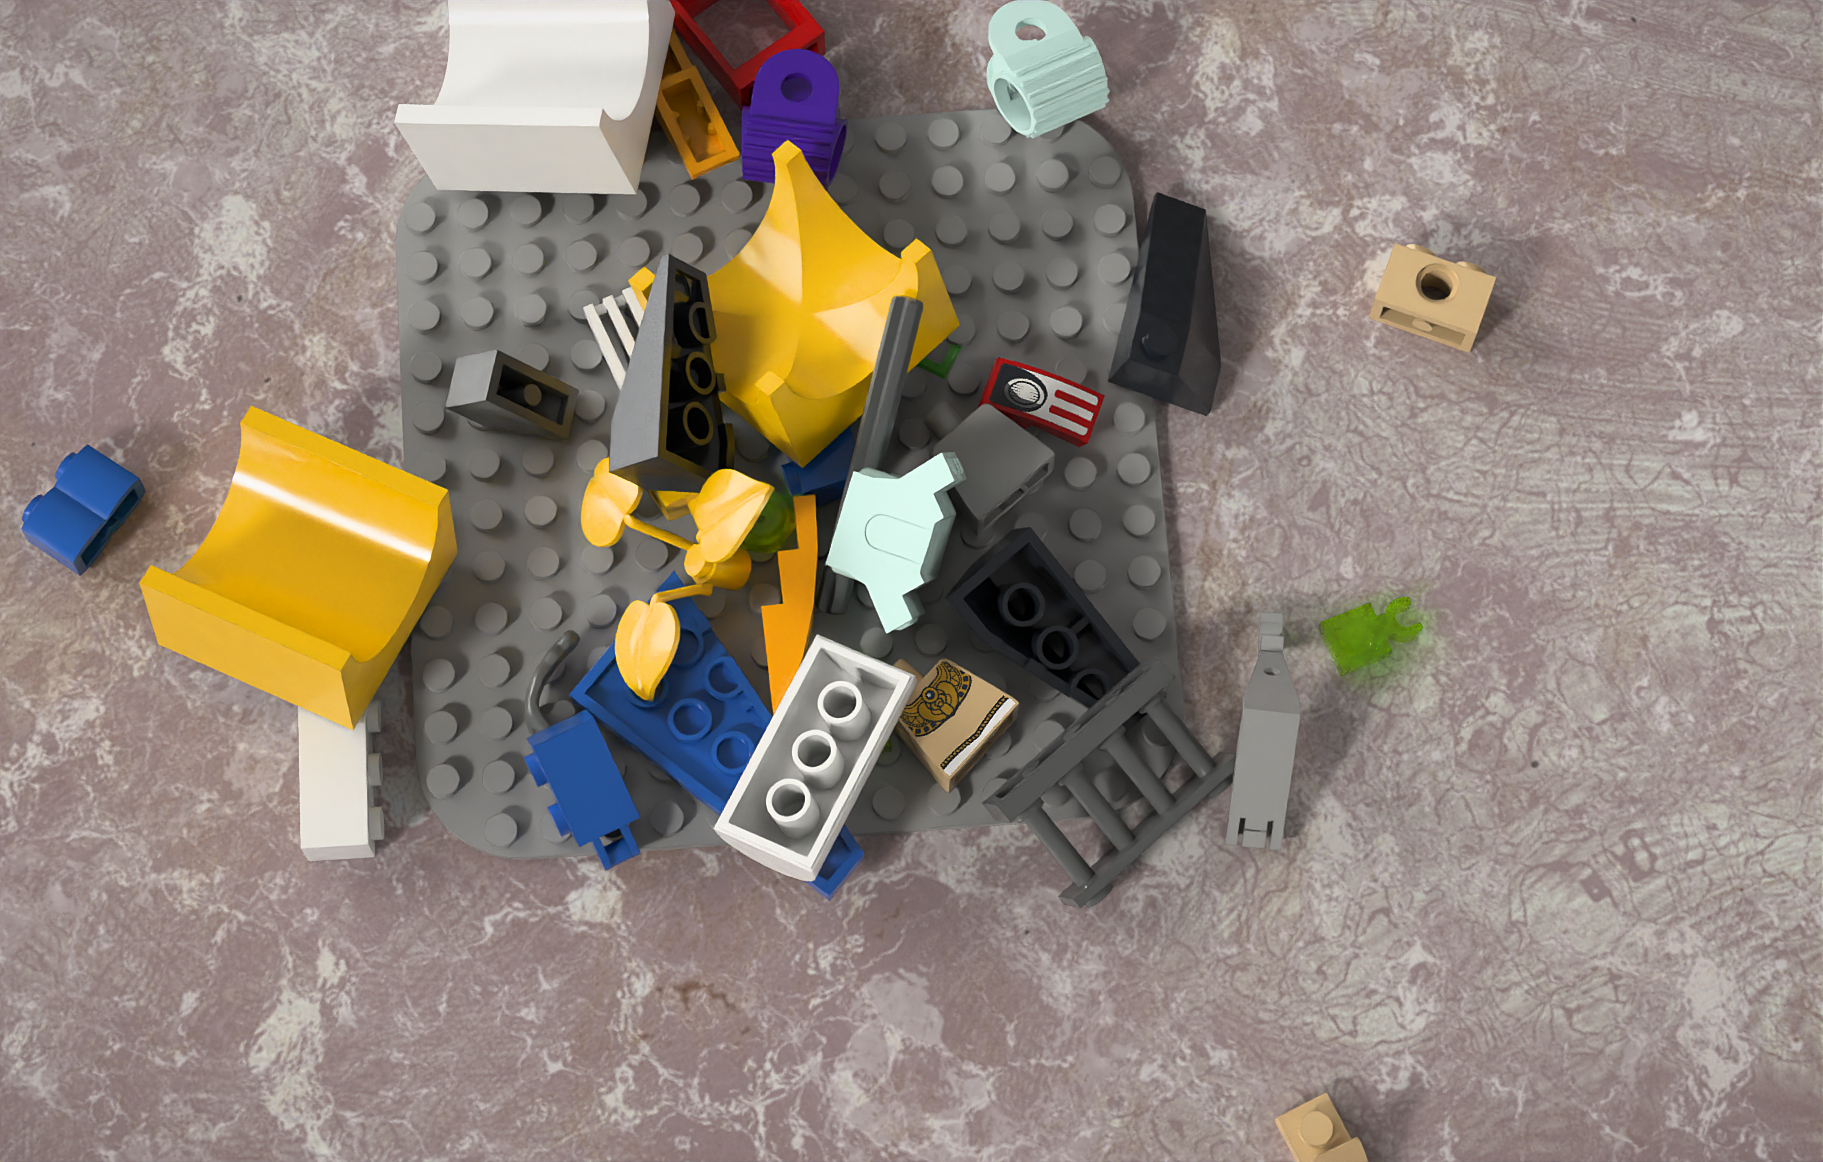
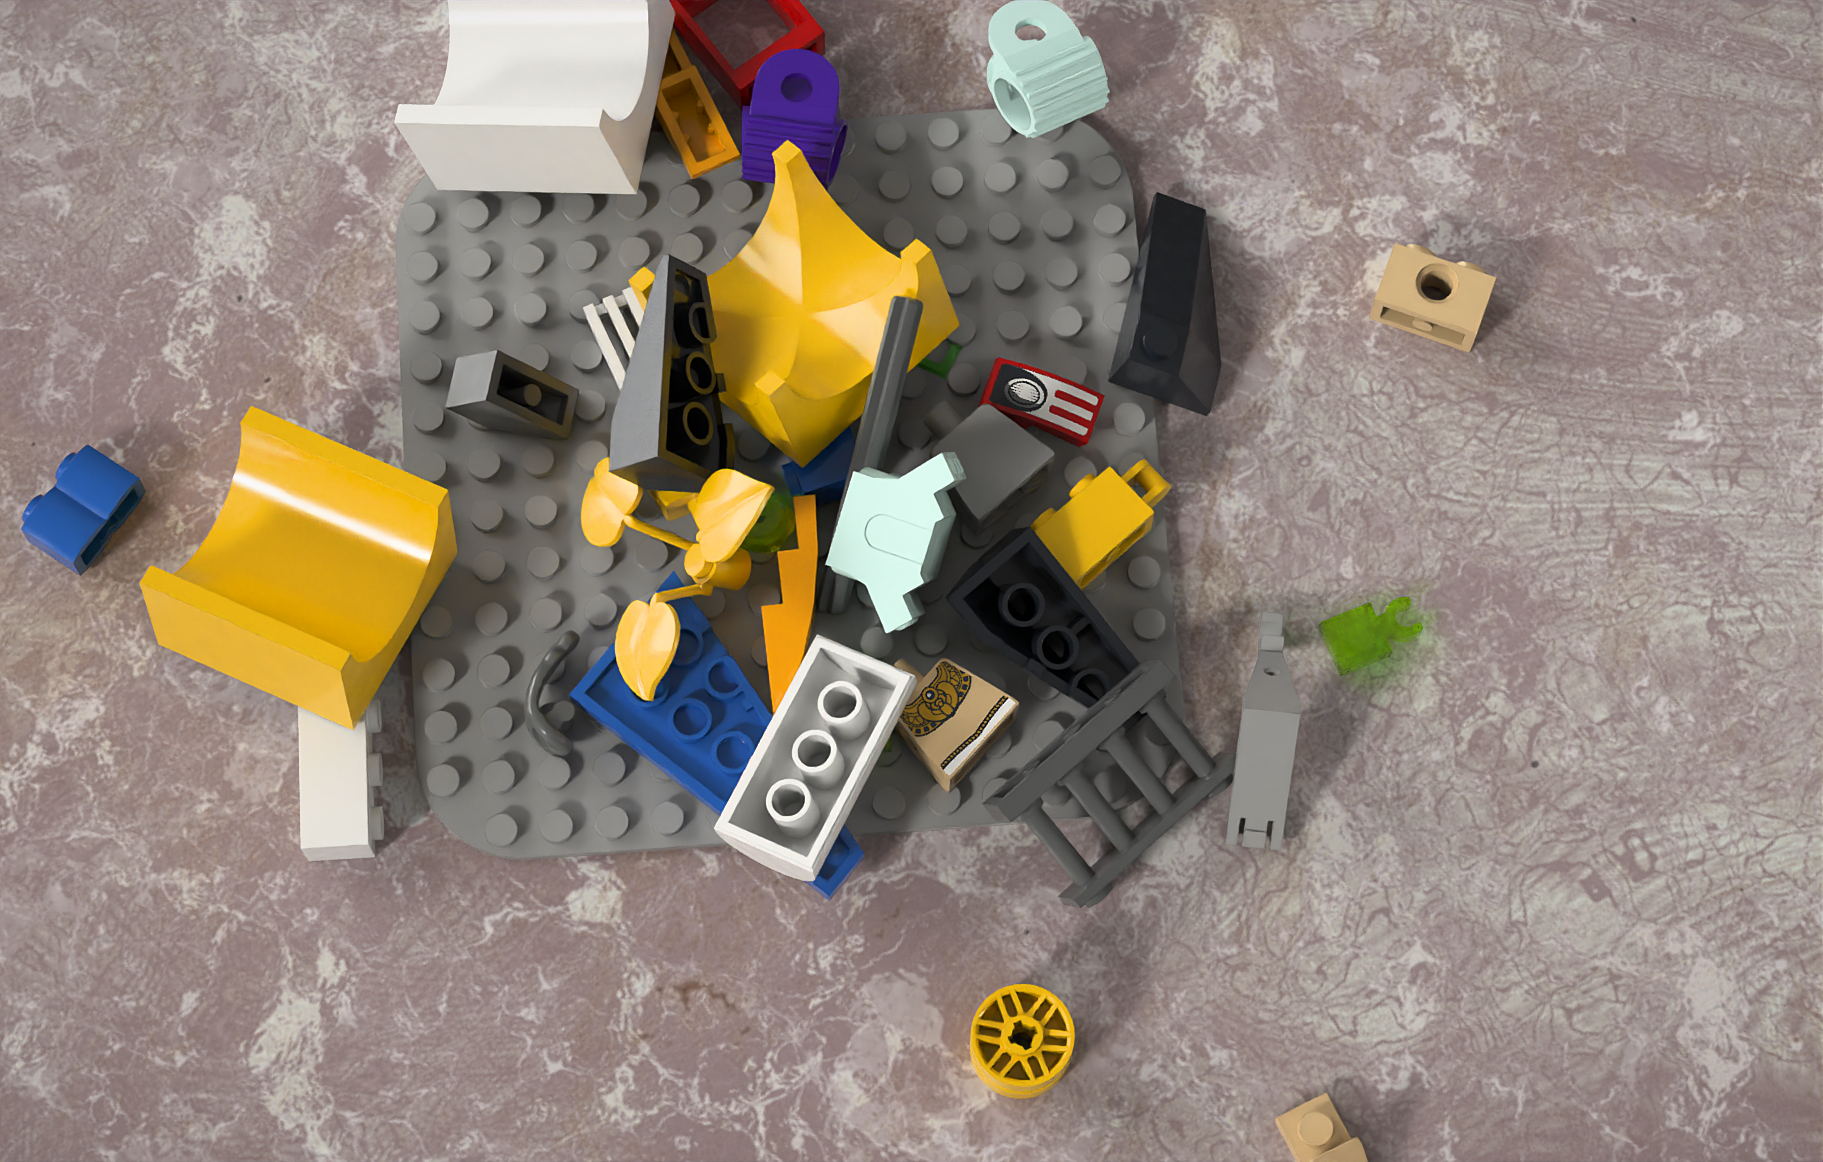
(585, 786): blue brick -> none
(1035, 1016): none -> yellow wheel
(1101, 520): none -> yellow brick

